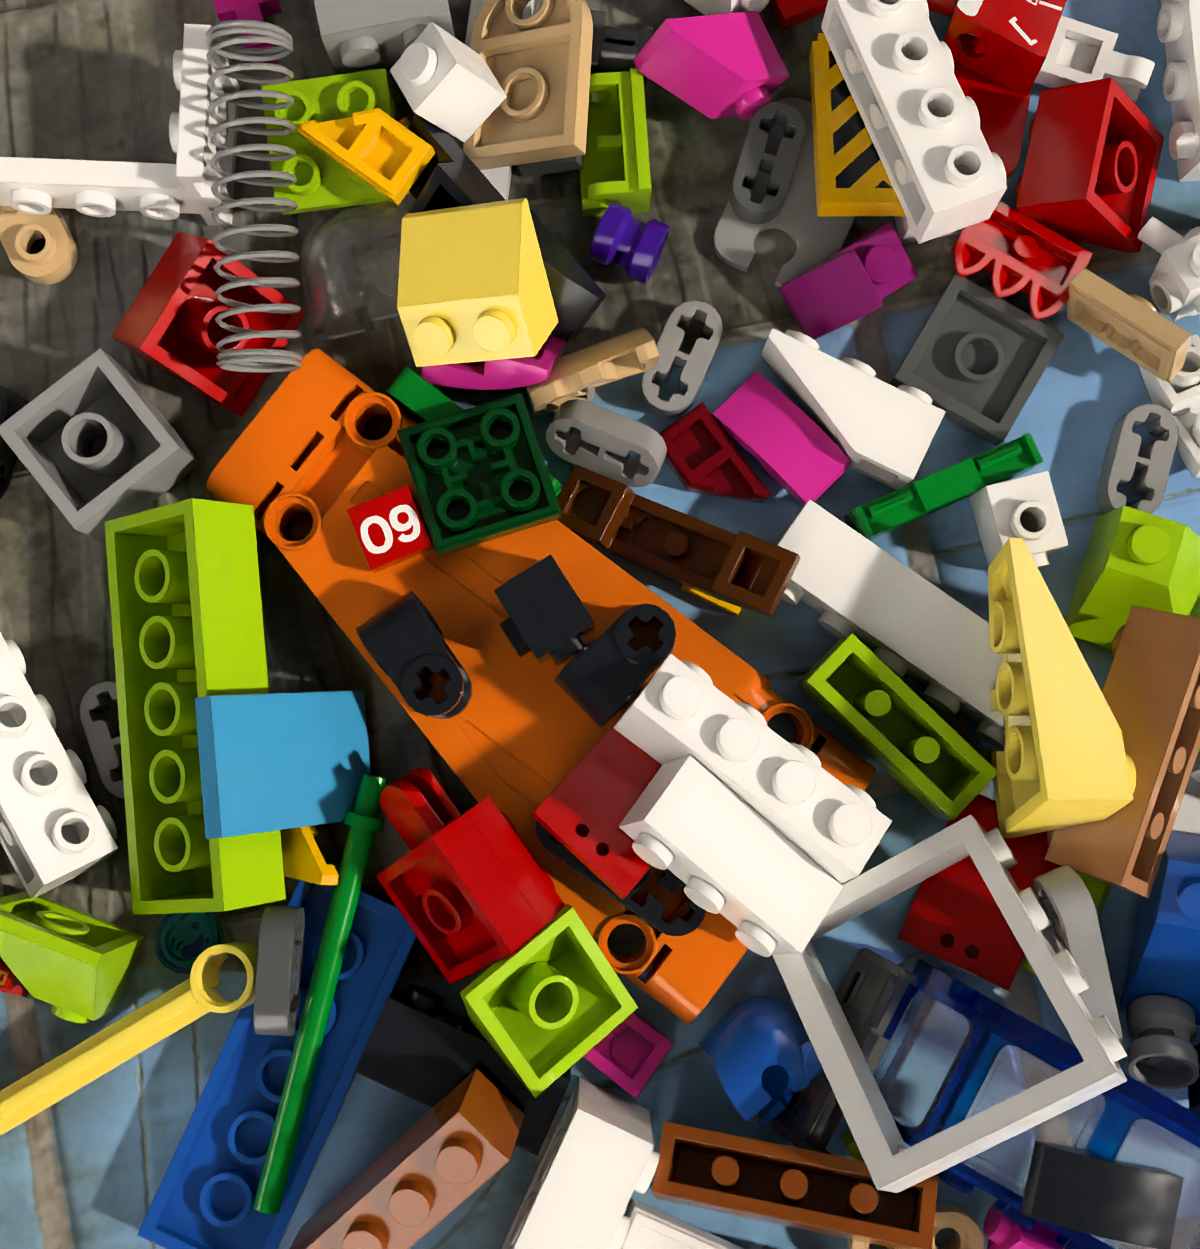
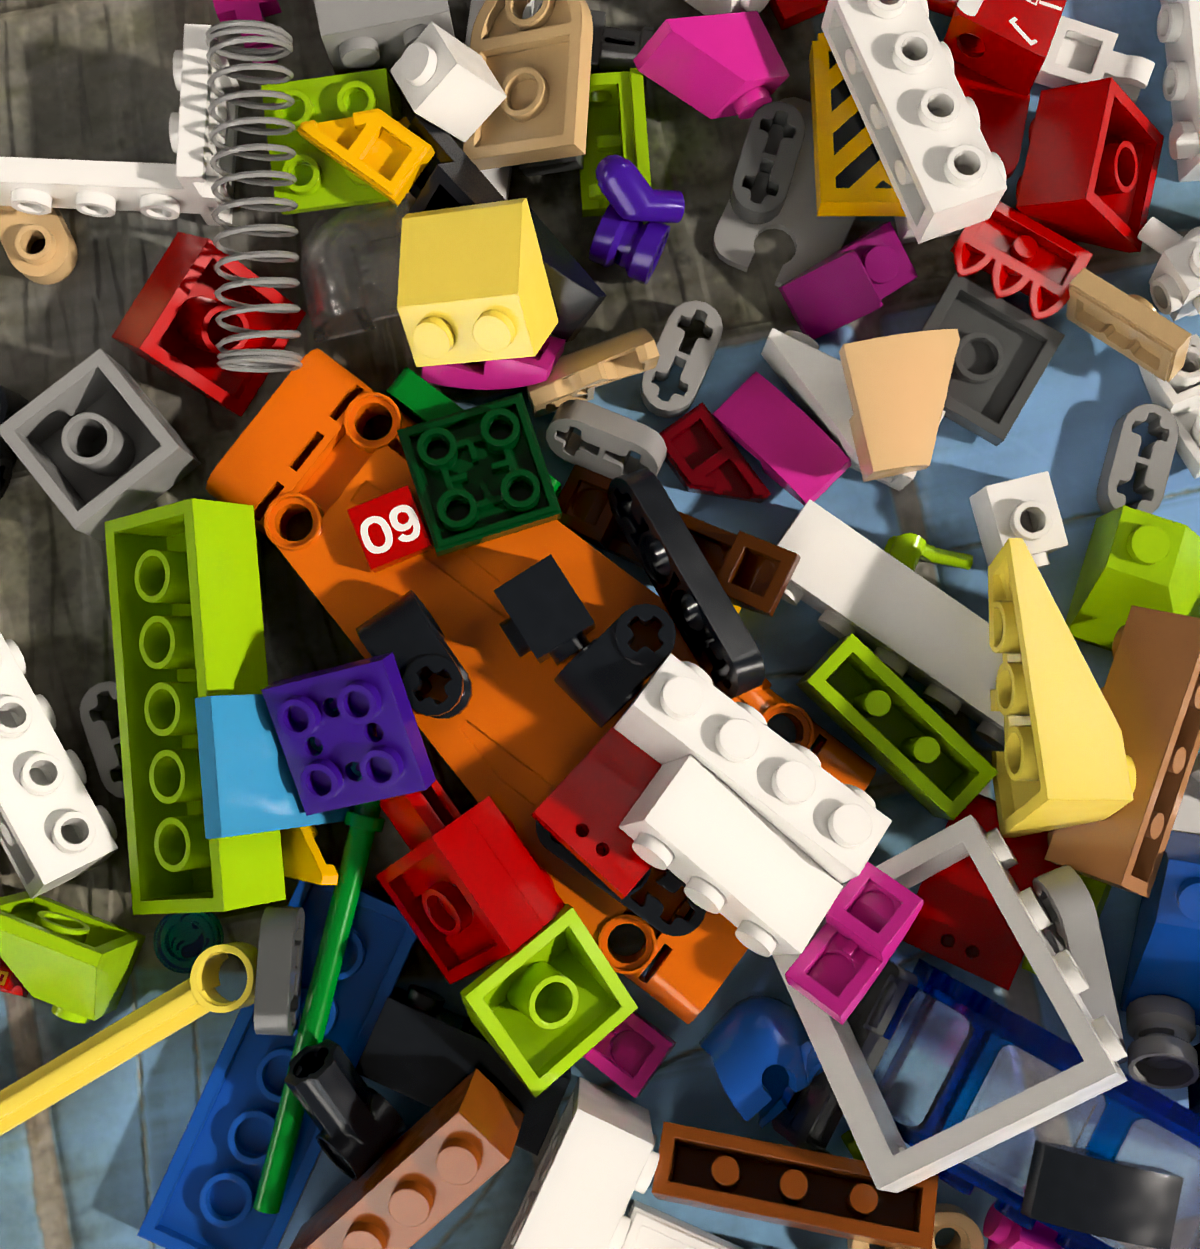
(351, 1117): none -> black piece
(368, 728): none -> dark purple plate
(632, 194): none -> dark purple arm
(686, 583): none -> black beam
(855, 942): none -> dark pink slope
(898, 398): none -> tan slope
(911, 548): none -> lime hand
(944, 488): green piece -> none

